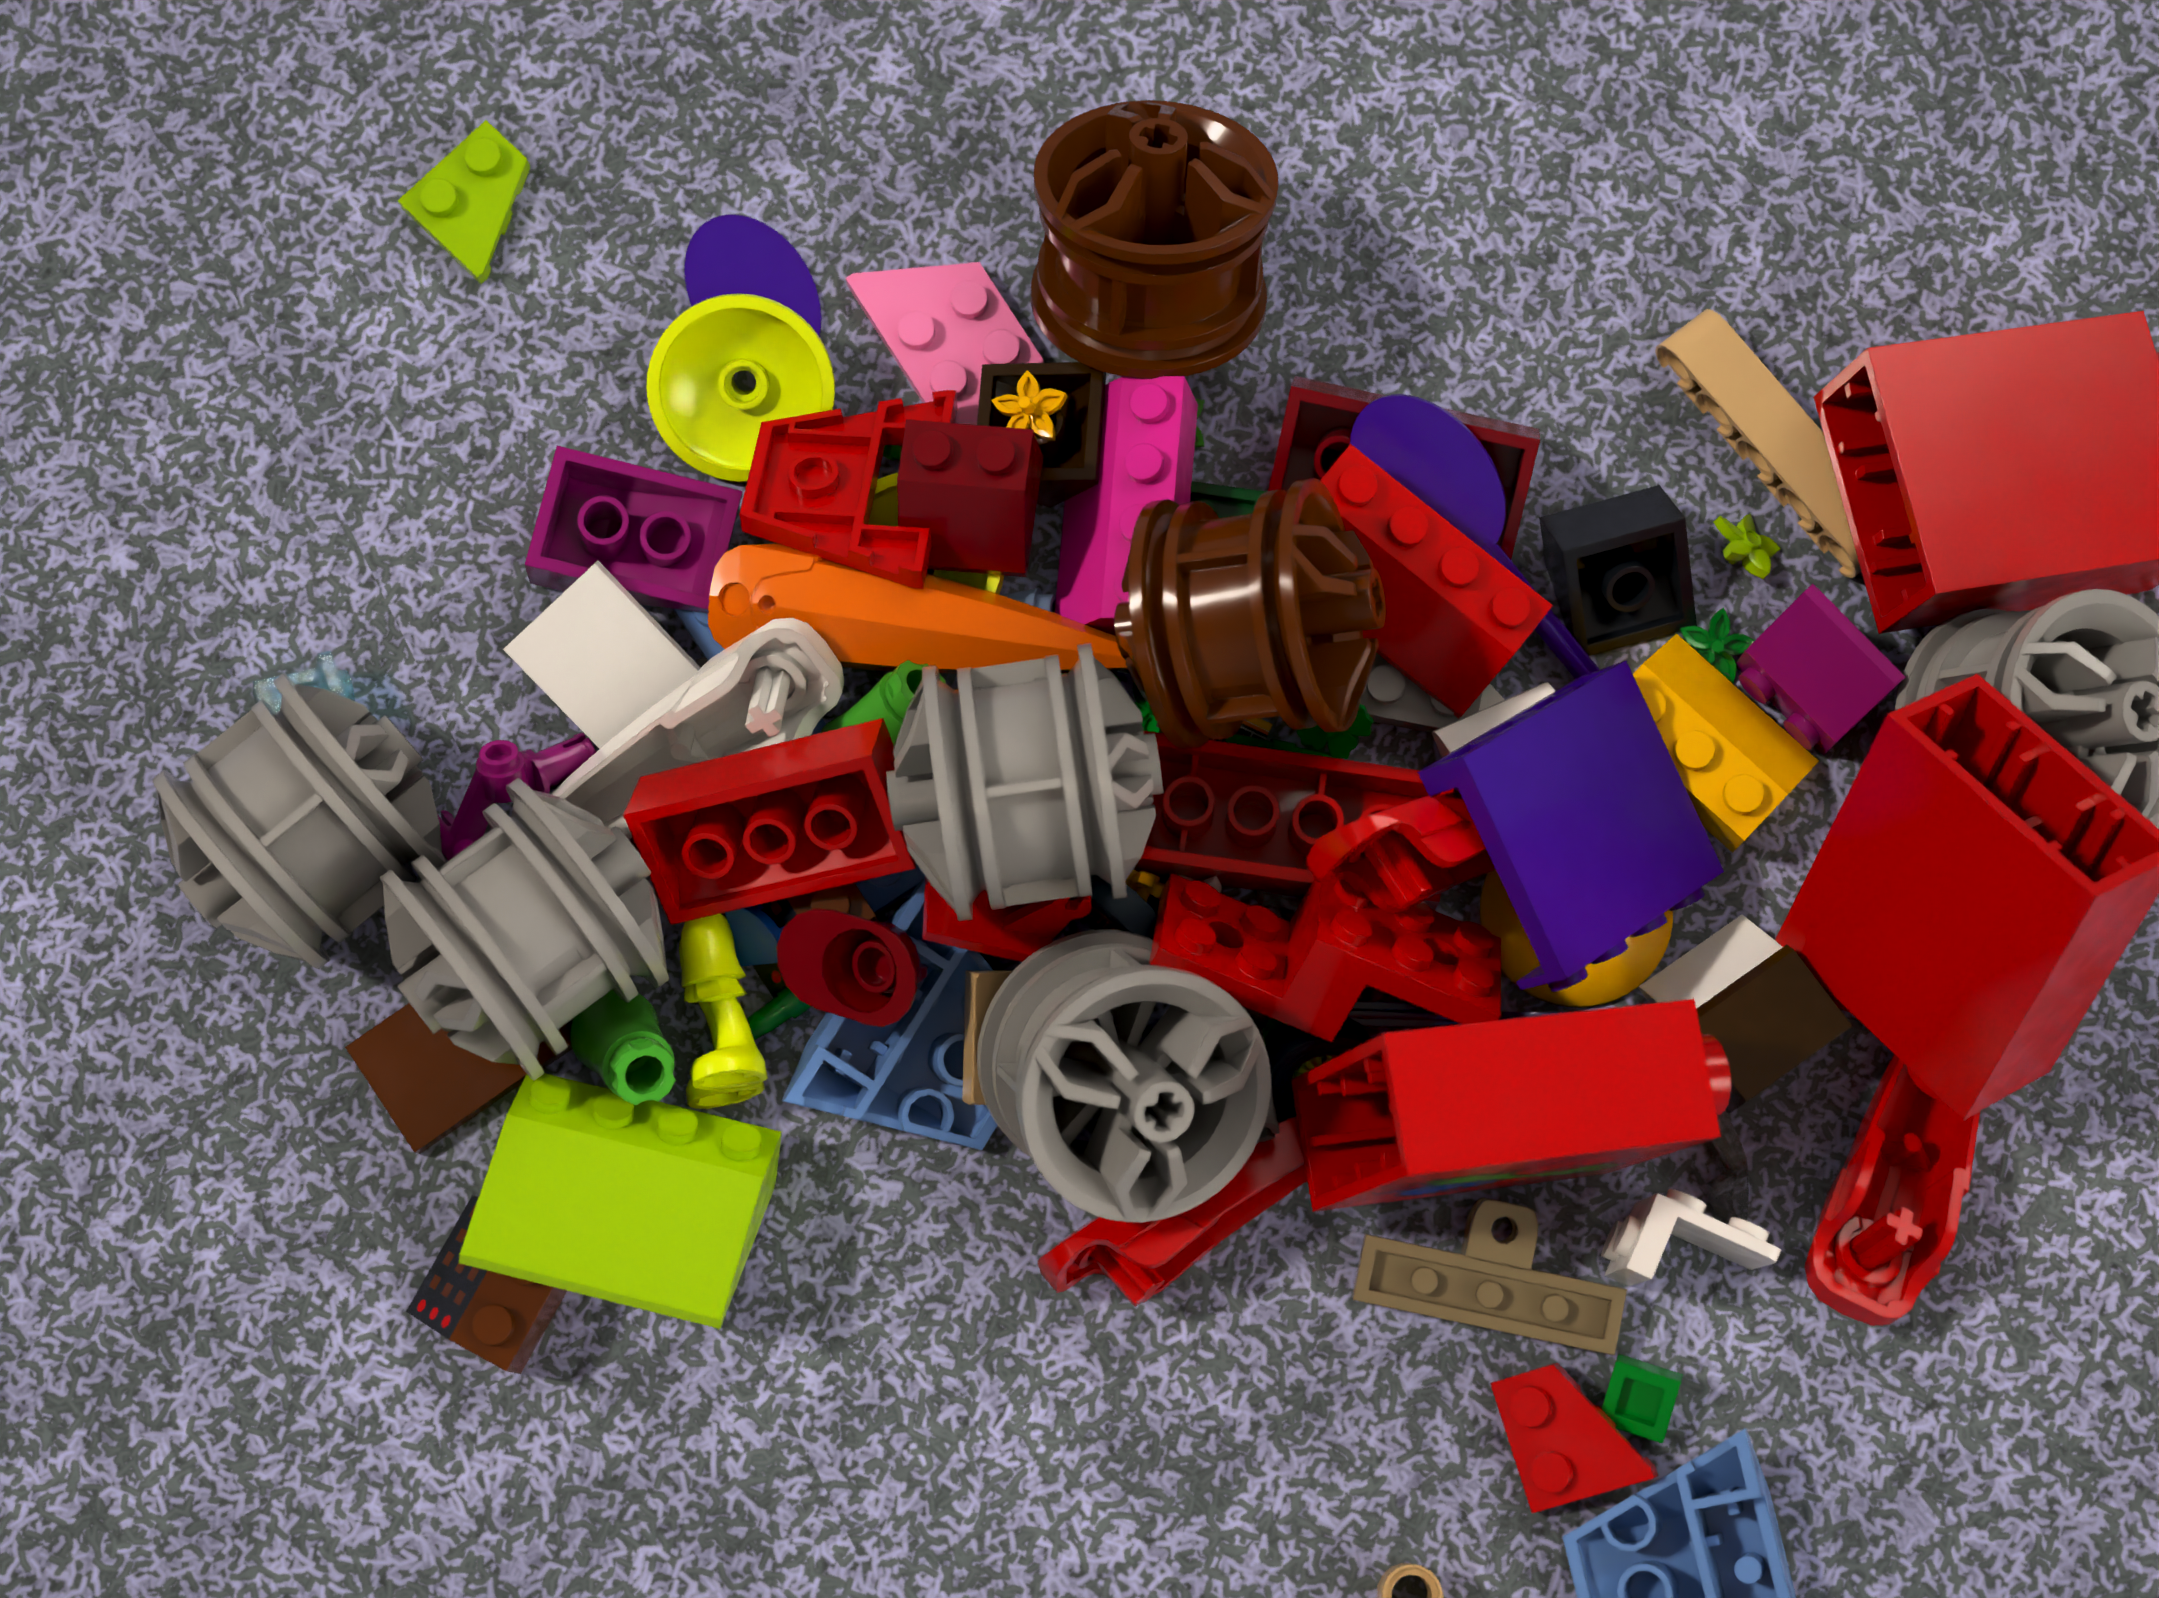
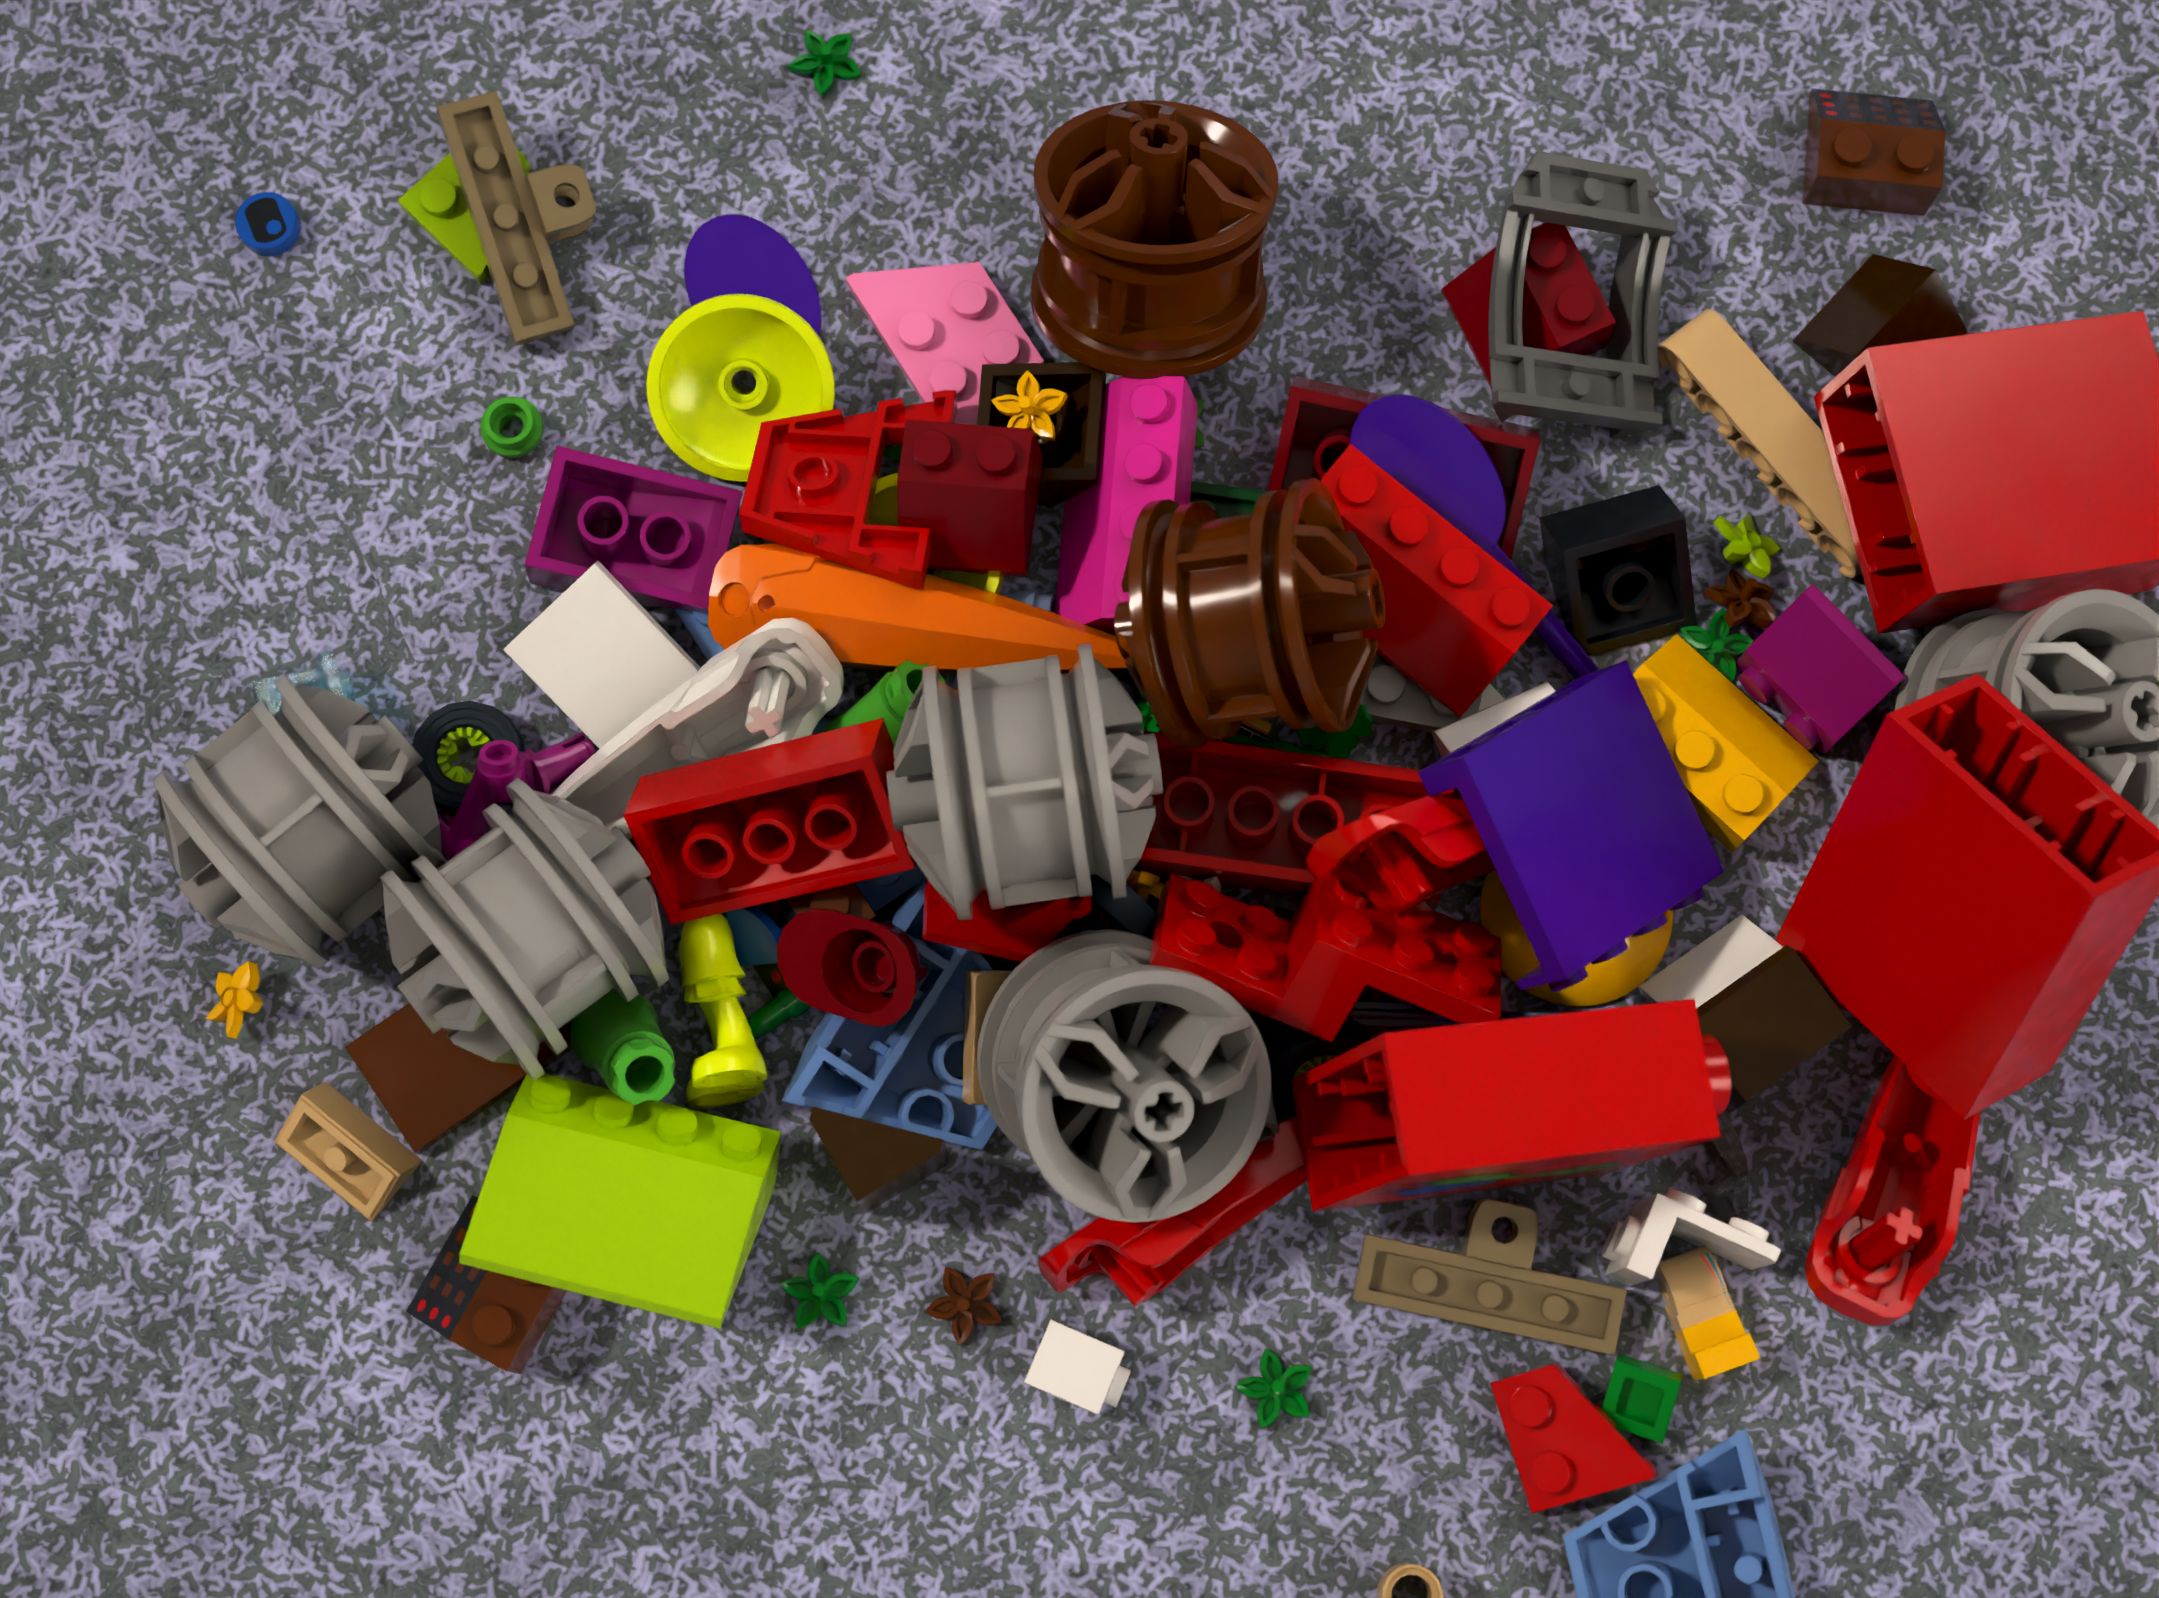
(236, 997): none -> yellow plant
(268, 224): none -> blue tile
(346, 1149): none -> tan slope
(440, 741): none -> black bush
(499, 414): none -> bright green plate
(516, 215): none -> dark tan plate
(820, 1293): none -> green plant
(826, 61): none -> green plant
(875, 1157): none -> dark brown slope
(965, 1303): none -> reddish brown plant
(1078, 1369): none -> white brick
(1276, 1389): none -> green plant
(1559, 299): none -> dark red slope
(1569, 385): none -> dark grey wedge
(1703, 1314): none -> leg
(1745, 600): none -> reddish brown plant
(1873, 152): none -> reddish brown slope
(1880, 306): none -> dark brown slope

